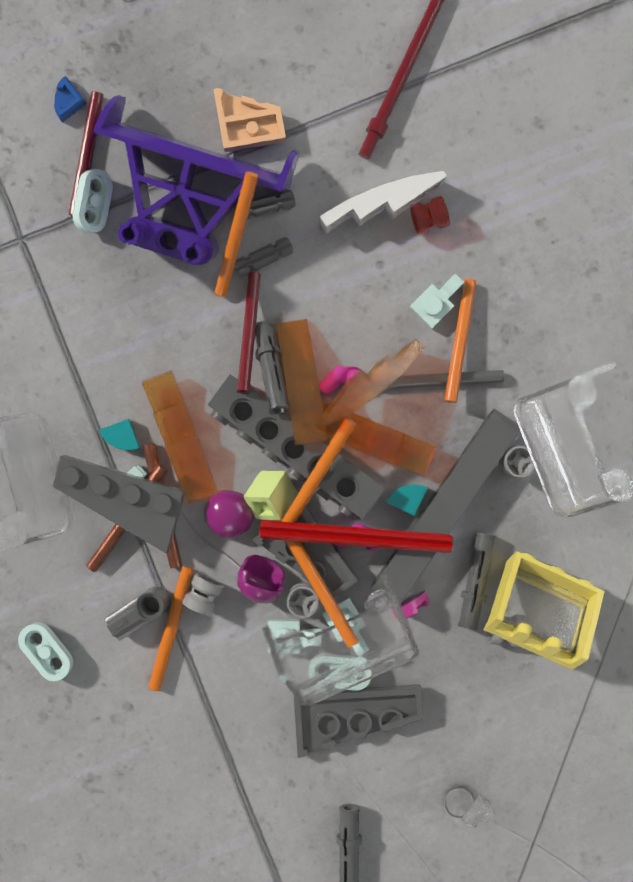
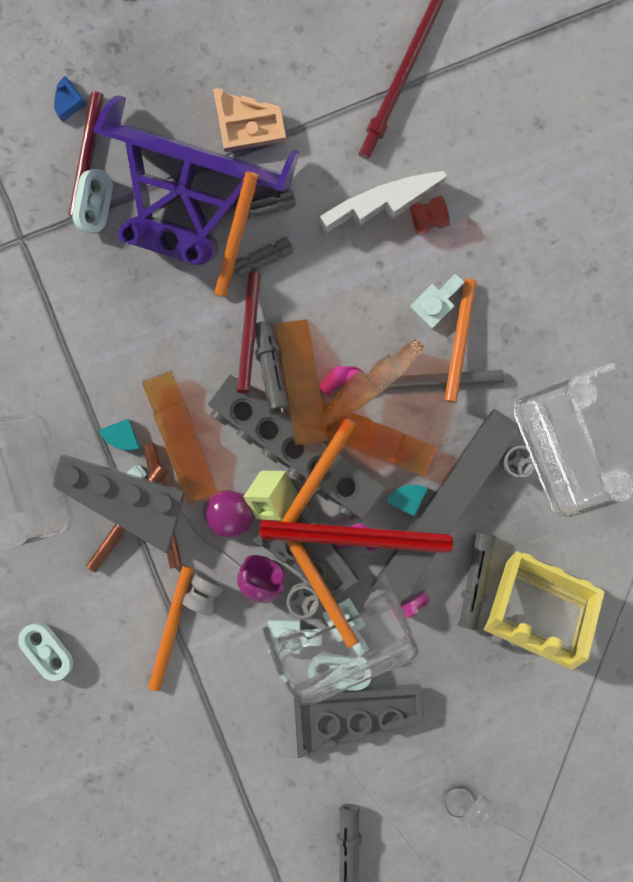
(137, 613): dark grey piece -> none

